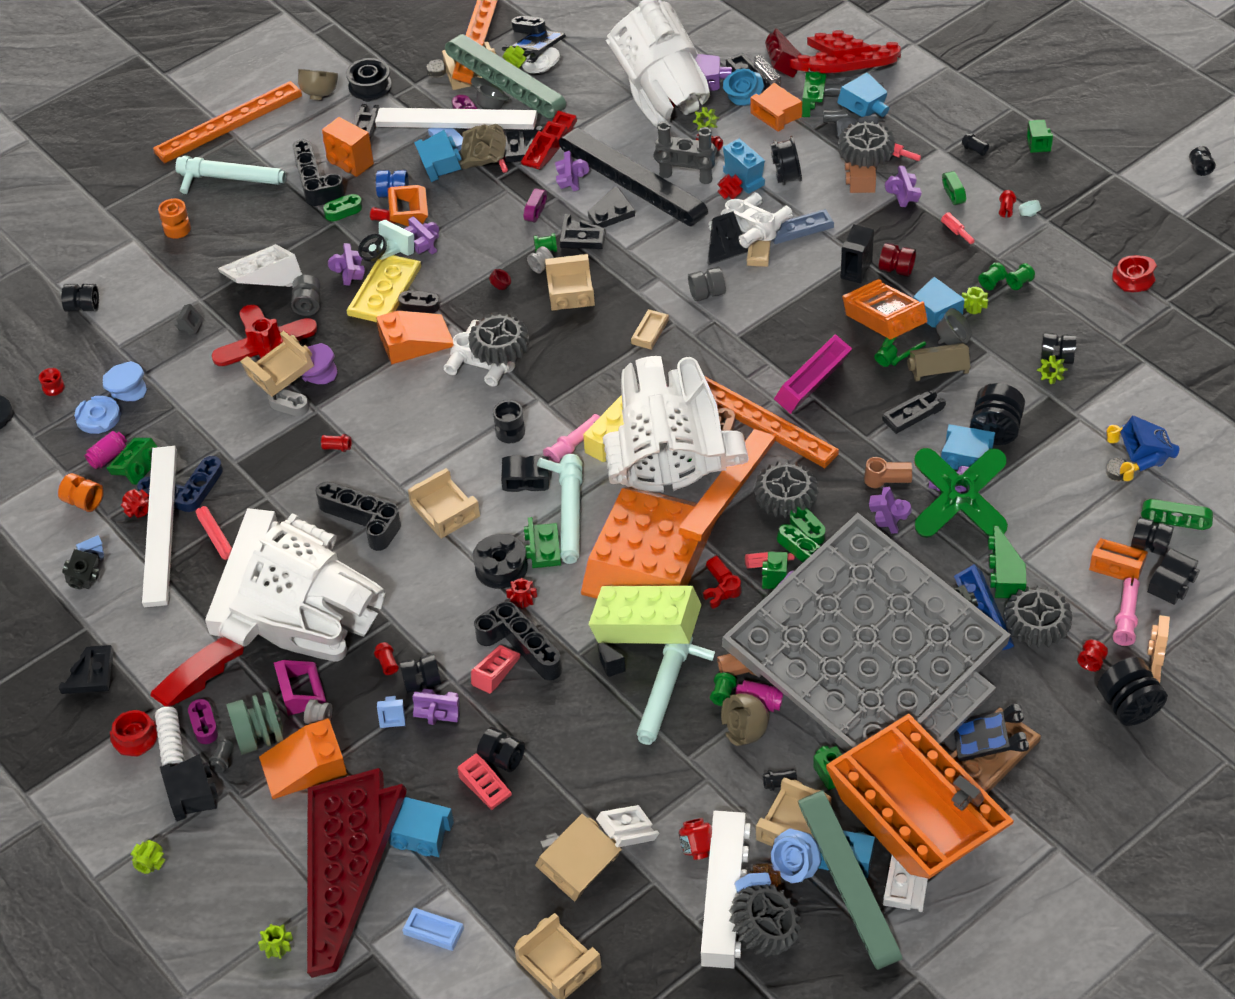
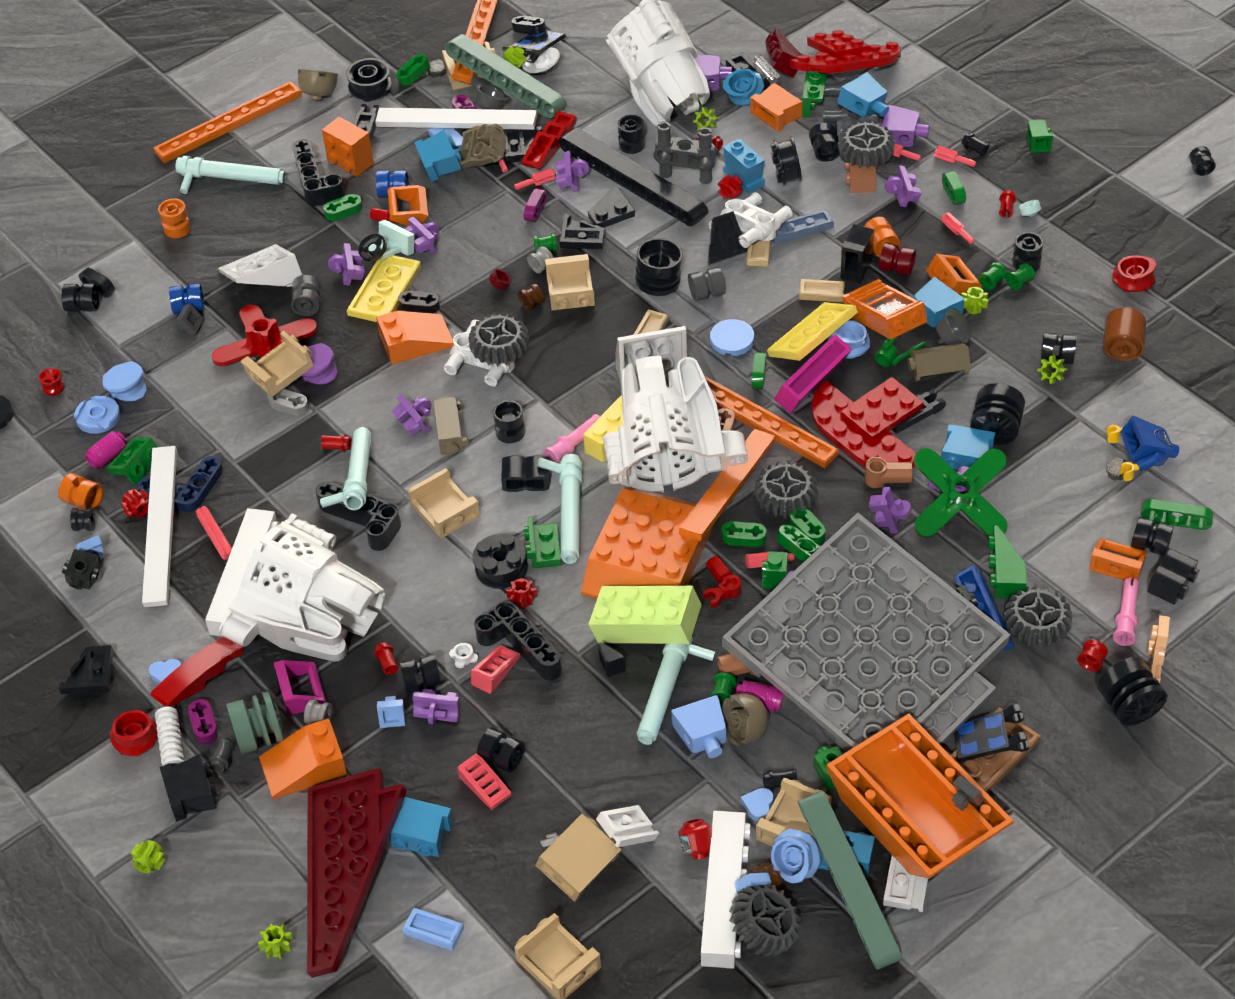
(82, 519): none -> black wheel
(104, 284): none -> black beam
(160, 670): none -> light blue tile
(182, 296): none -> blue wheel
(355, 486): none -> light aqua cylinder
(413, 69): none -> green beam
(416, 422): none -> medium lavender hips
(448, 425): none -> brick
(465, 650): none -> white plate
(531, 296): none -> reddish brown wheel
(537, 179): none -> coral axle
(631, 134): none -> black wheel
(658, 266): none -> black wheel
(666, 343): none -> white slope
(701, 726): none -> light blue torso
(732, 337): none -> light blue tile
(743, 534): none -> green beam
(758, 803): none -> light blue tile
(759, 368): none -> beam
(812, 331): none -> light yellow tile
(821, 290): none -> tan tile
(824, 142): none -> black wheel
(855, 336): none -> light blue hat
(865, 425): none -> plate
(882, 234): none -> orange wheel
(904, 125): none -> torso
(943, 270): none -> orange tile
(952, 156): none -> coral axle
(1028, 250): none -> black wheel
(1124, 334): none -> dark orange piece

